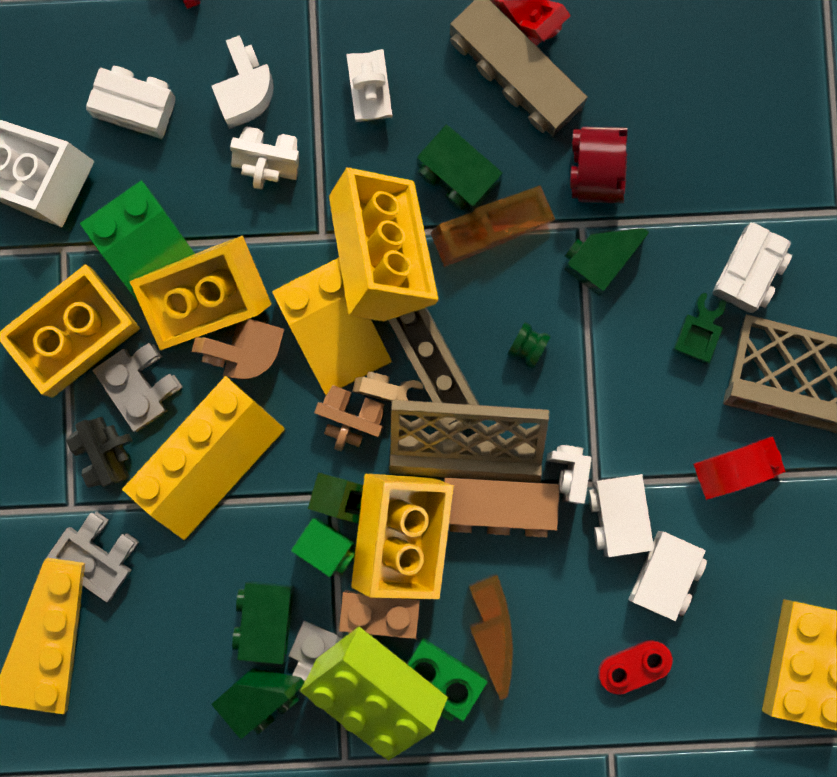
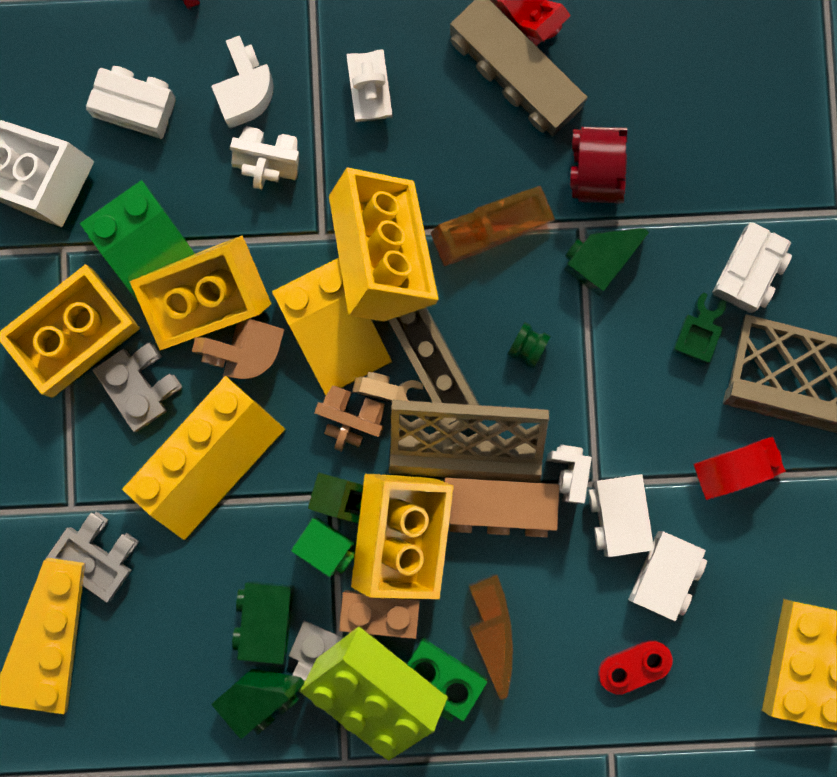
(104, 450): pearl dark grey hips -> none
(458, 169): dark green brick -> none

